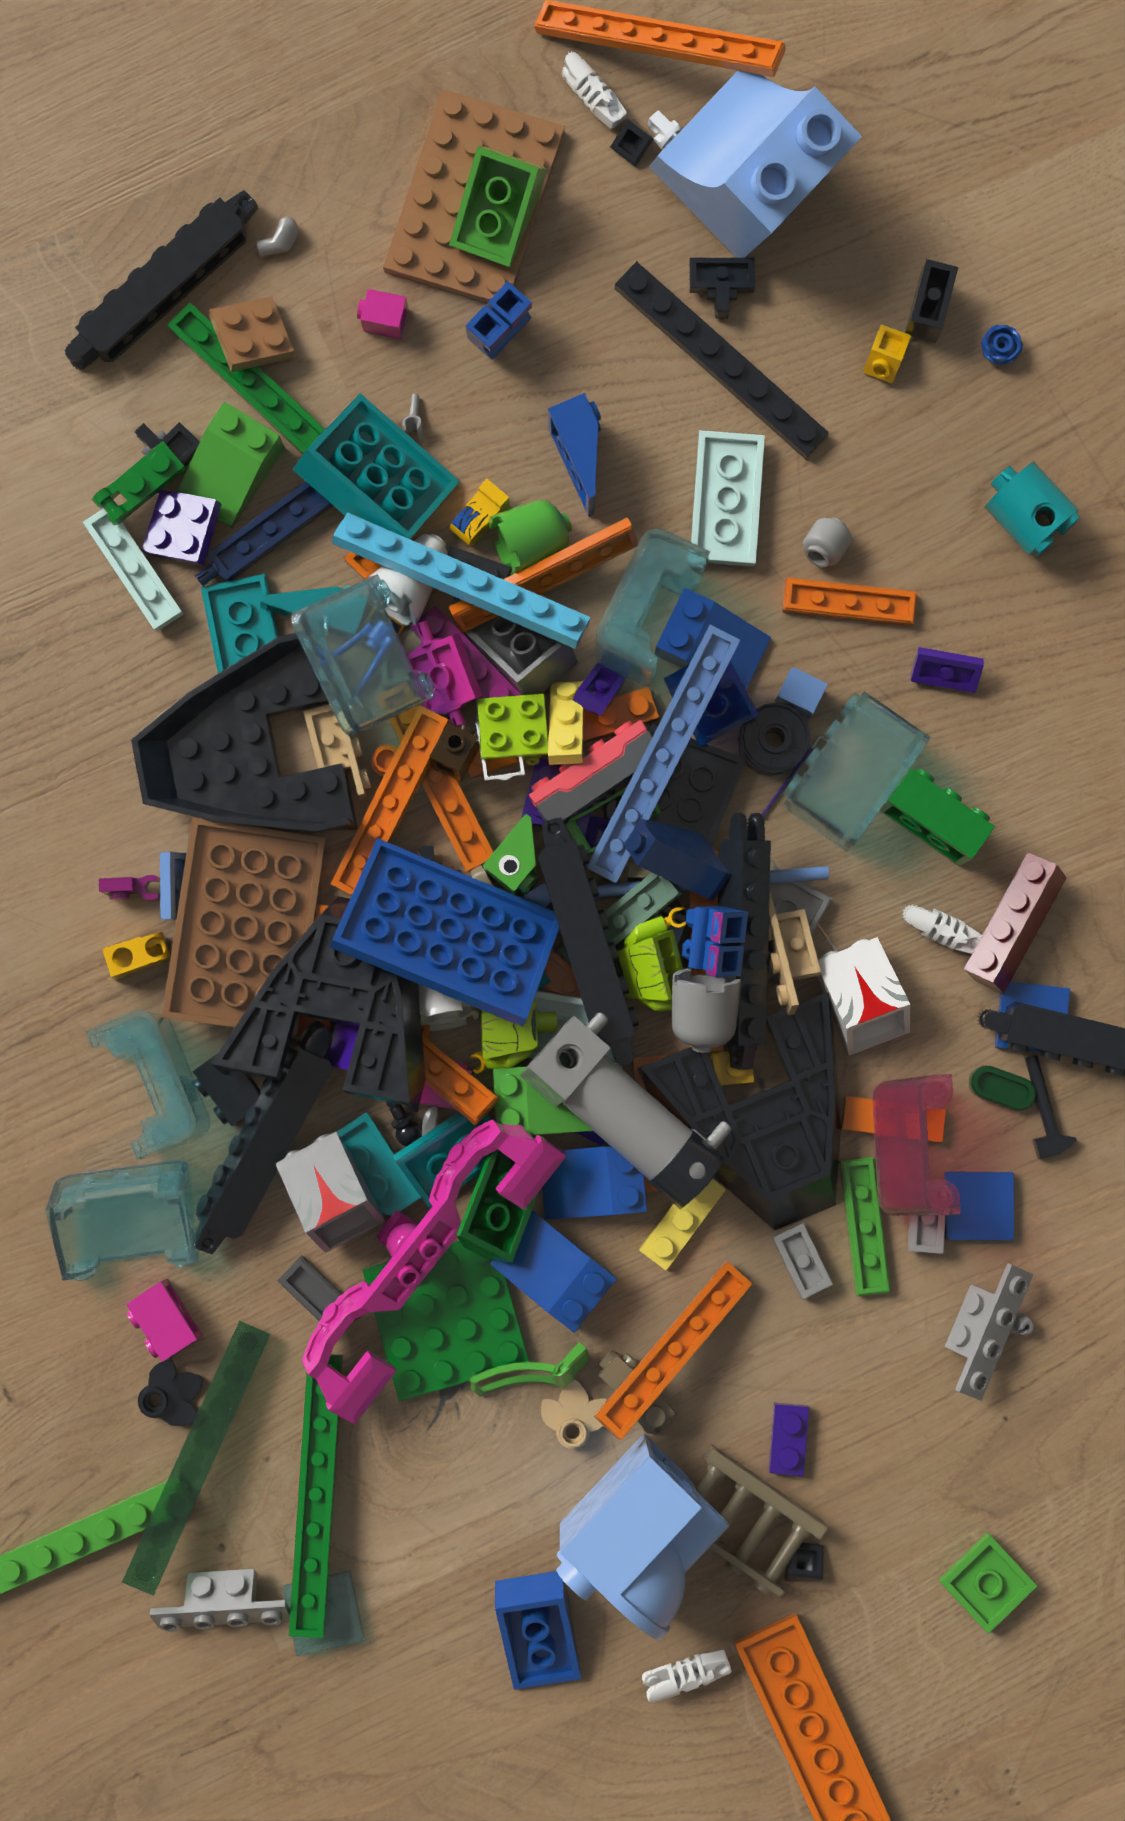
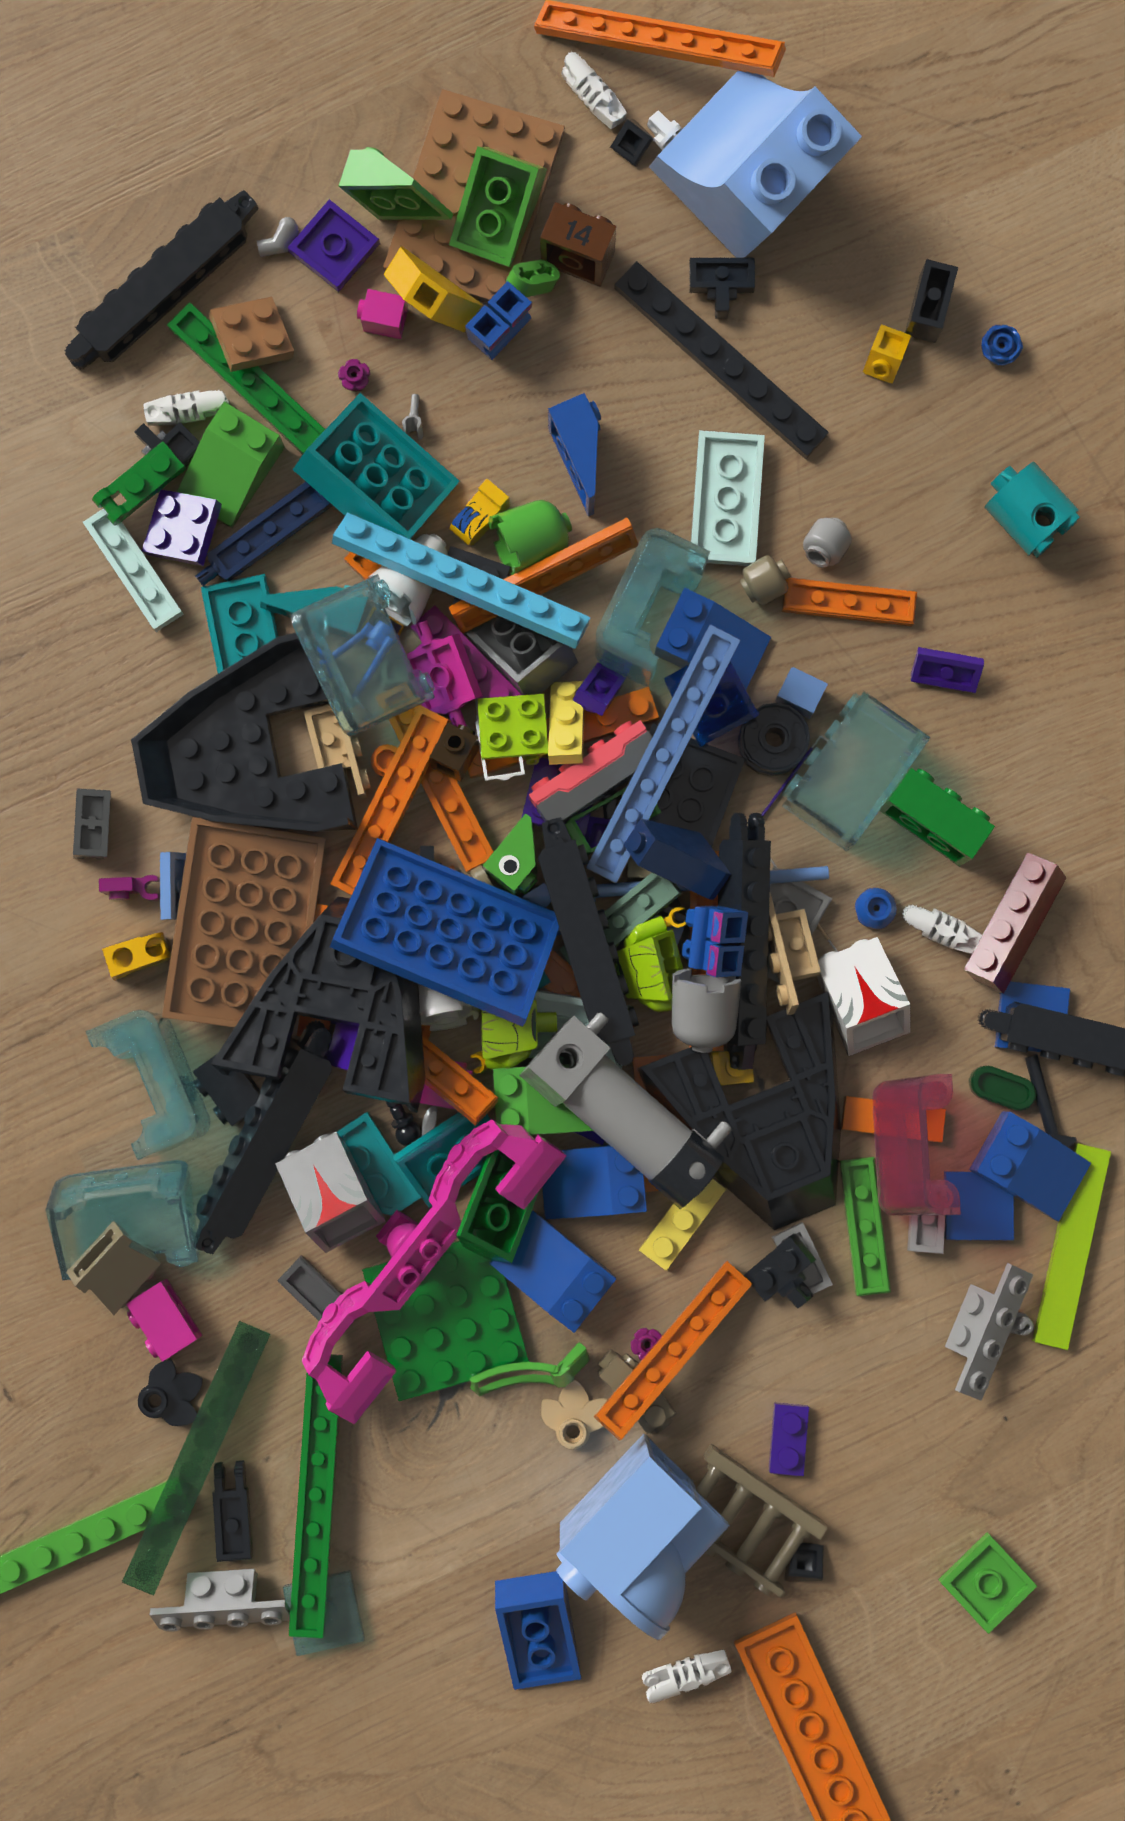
(91, 823): none -> dark grey hinge
(114, 1268): none -> dark tan hips
(184, 407): none -> white hinge
(232, 1515): none -> black hinge
(333, 245): none -> dark purple plate
(354, 383): none -> magenta plate
(387, 189): none -> bright green slope
(430, 291): none -> yellow slope
(534, 277): none -> bright green beam
(578, 243): none -> reddish brown brick
(642, 1336): none -> magenta plate
(765, 580): none -> dark tan head
(783, 1272): none -> black hinge
(868, 916): none -> blue plate
(1030, 1165): none -> blue slope
(1071, 1253): none -> lime tile

